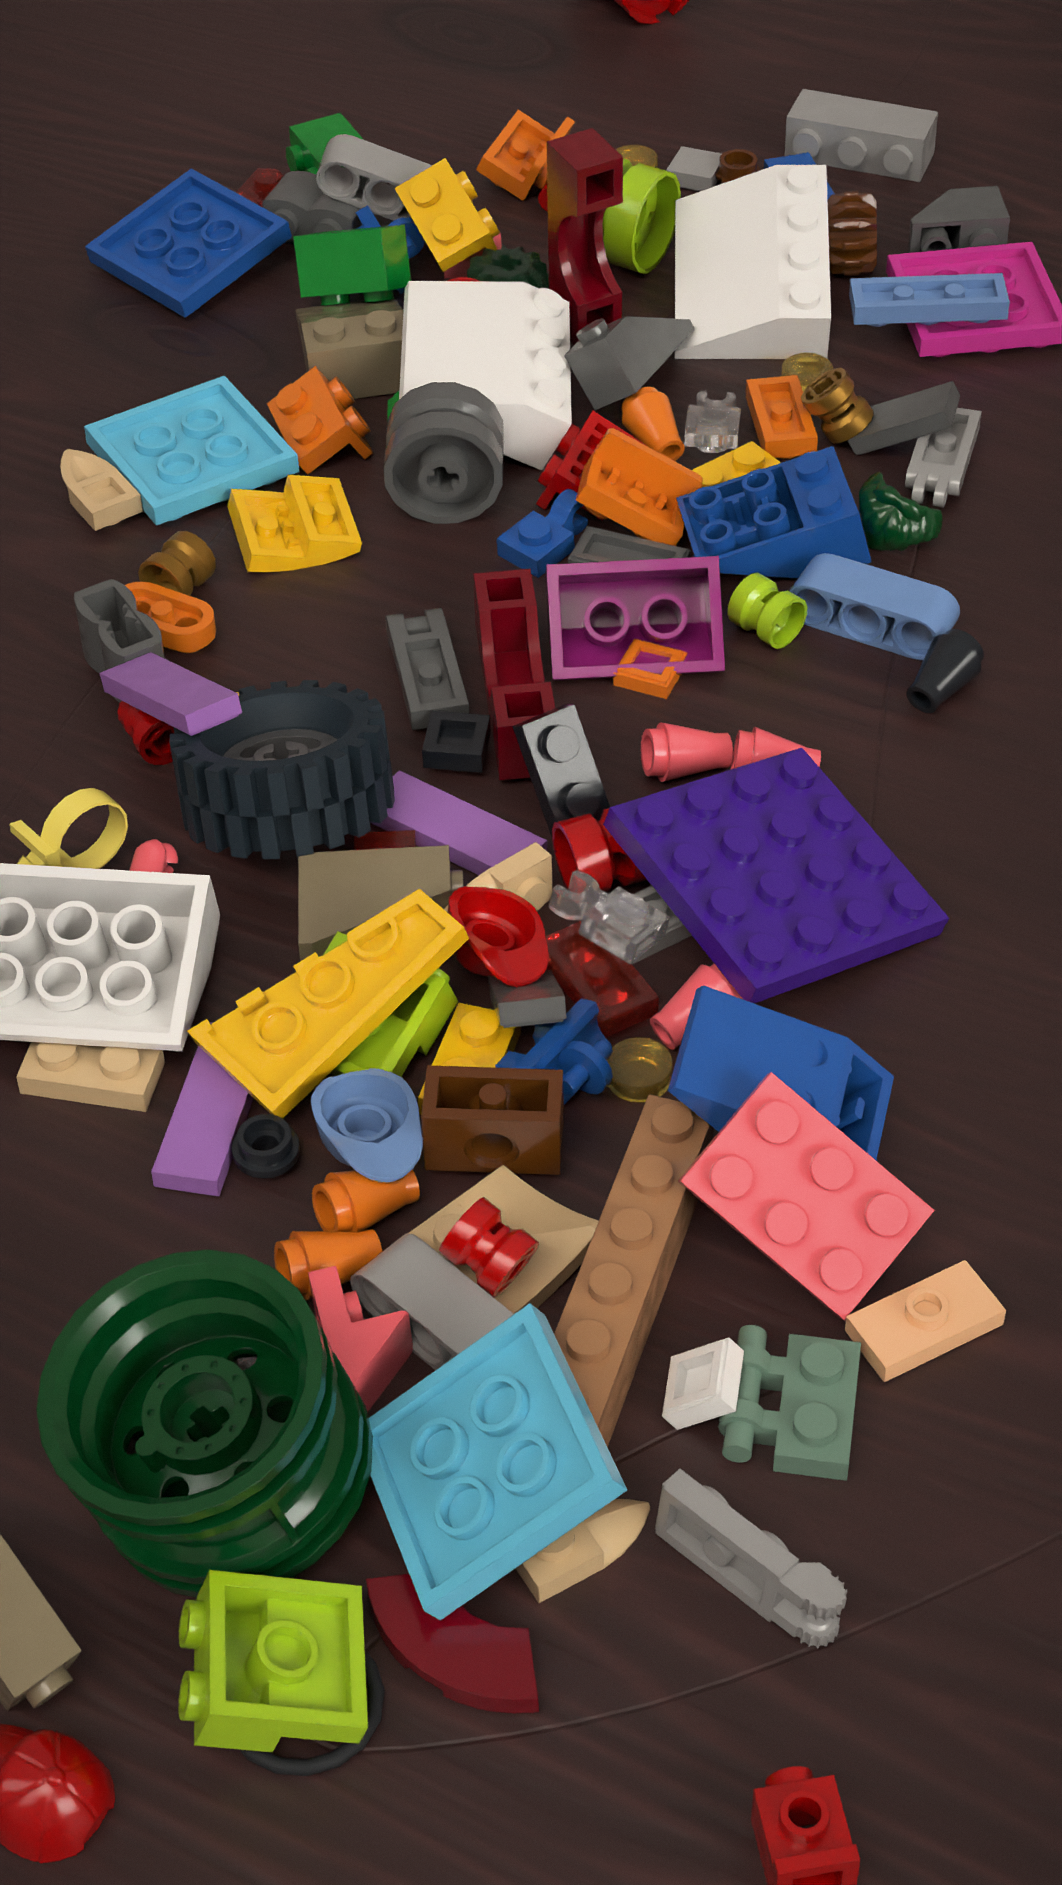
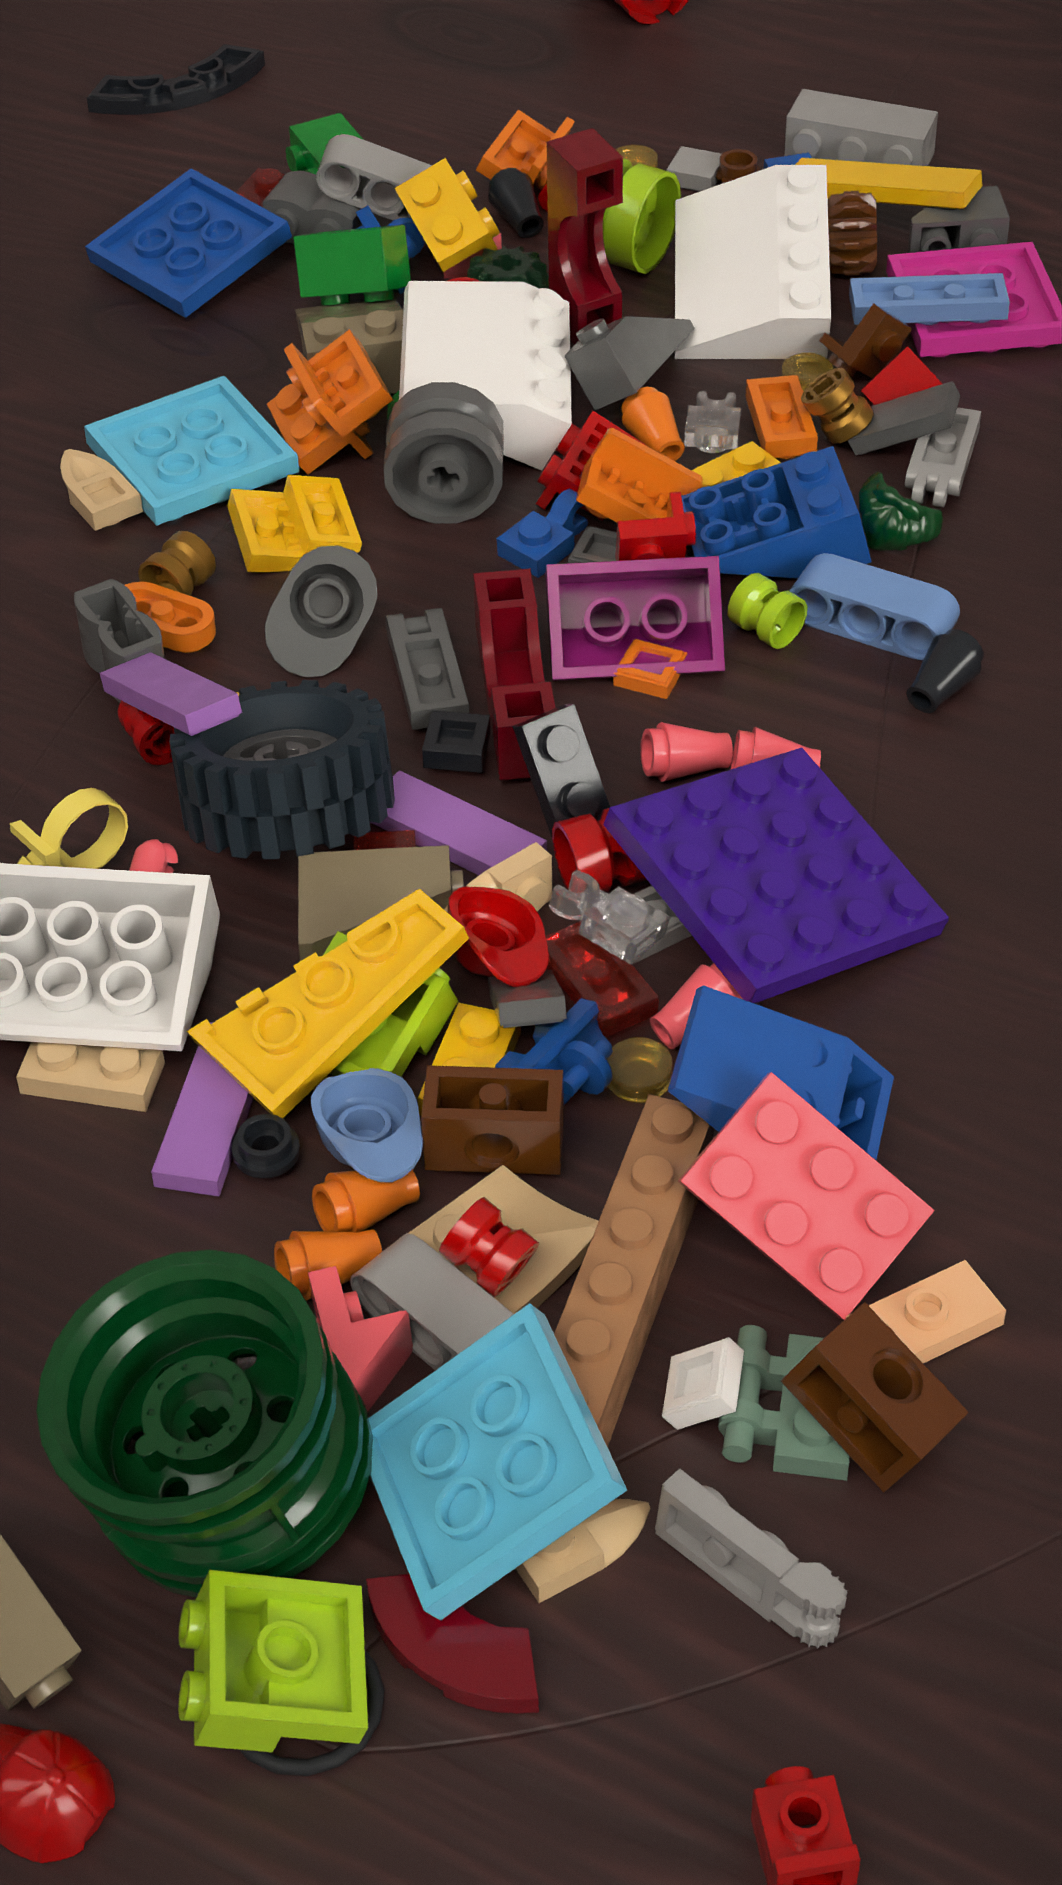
(206, 80): none -> black tile
(320, 611): none -> dark grey piece
(339, 384): none -> orange bracket
(515, 199): none -> black cone
(657, 536): none -> red bracket
(871, 344): none -> reddish brown bracket
(874, 1397): none -> reddish brown brick
(900, 377): none -> red panel
(902, 183): none -> yellow tile

